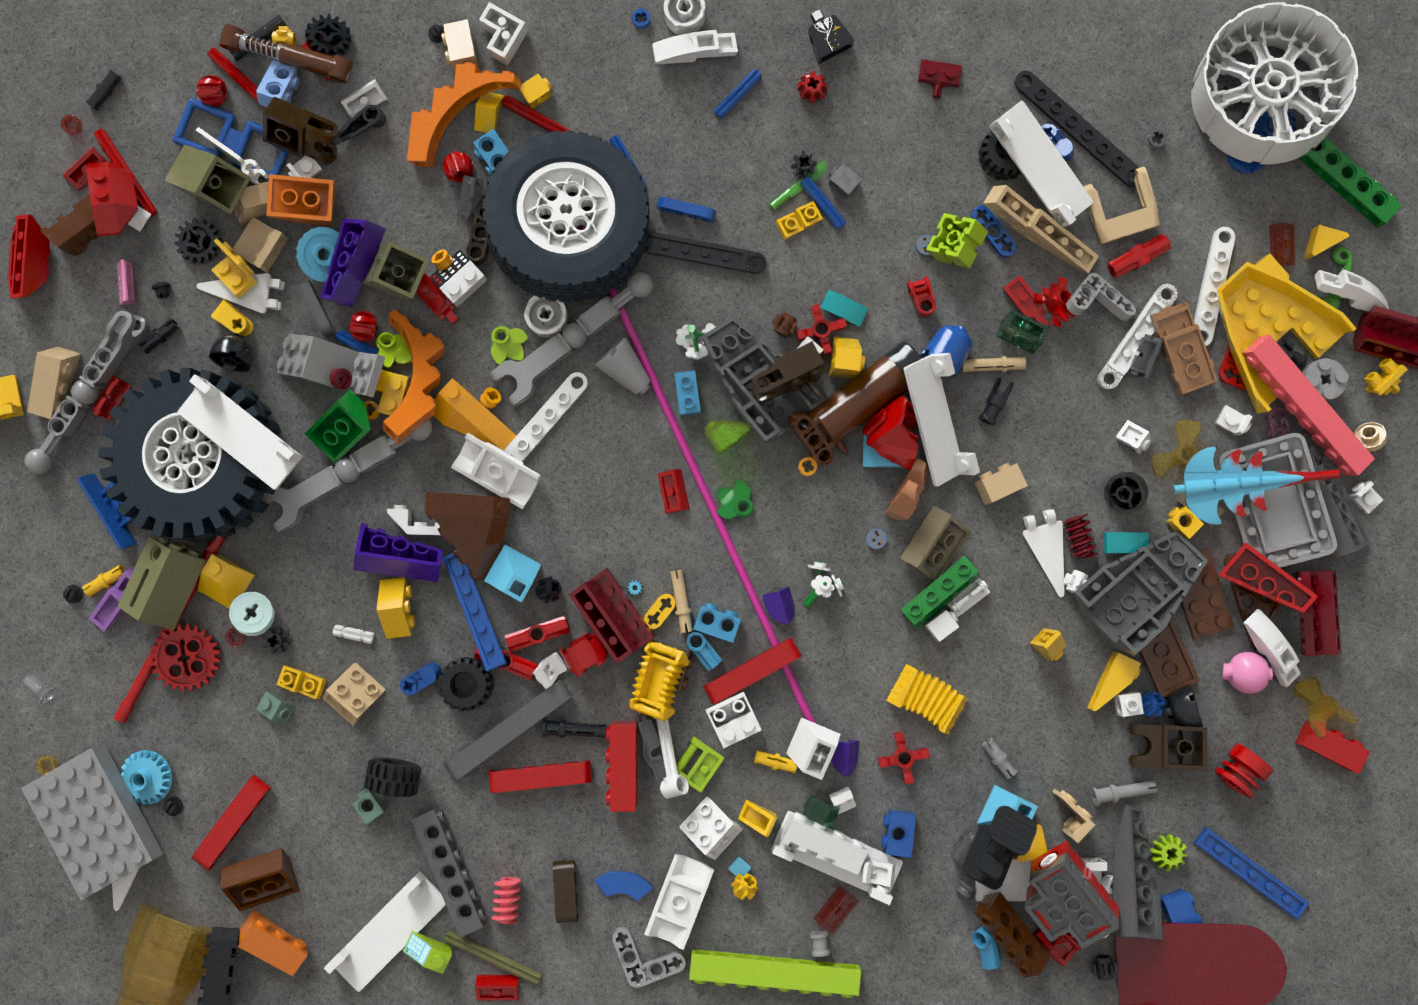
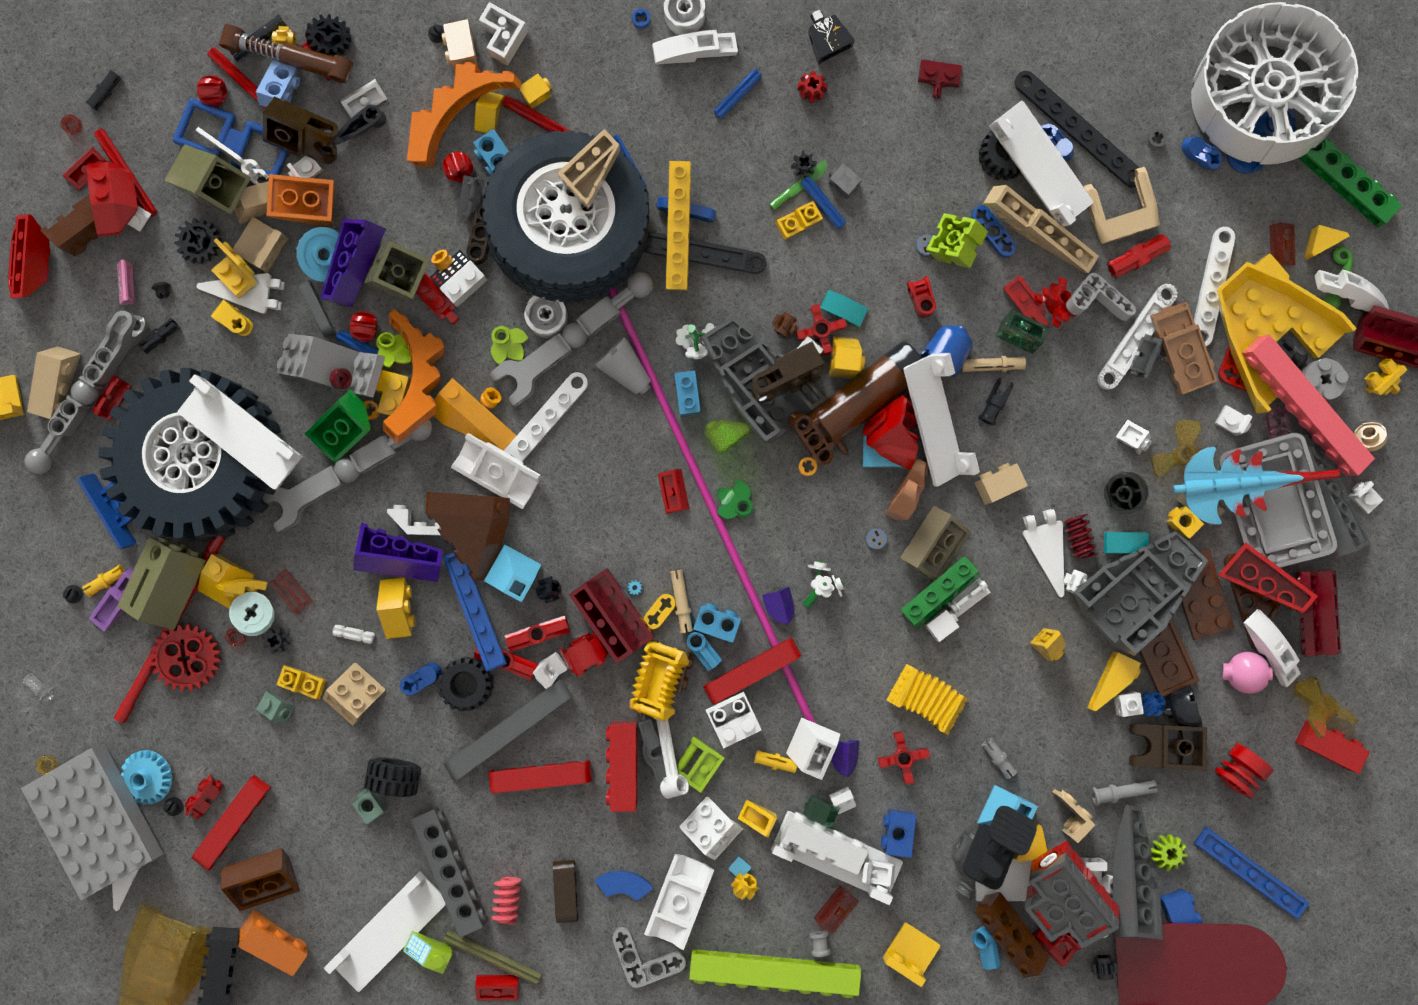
(197, 803): none -> red hinge
(230, 351): black cylinder -> none
(238, 586): none -> yellow slope
(279, 577): none -> clear red tile
(563, 728): black pin -> none
(590, 167): none -> tan wedge
(678, 225): none -> yellow brick
(911, 953): none -> yellow bracket
(1202, 153): none -> blue piece

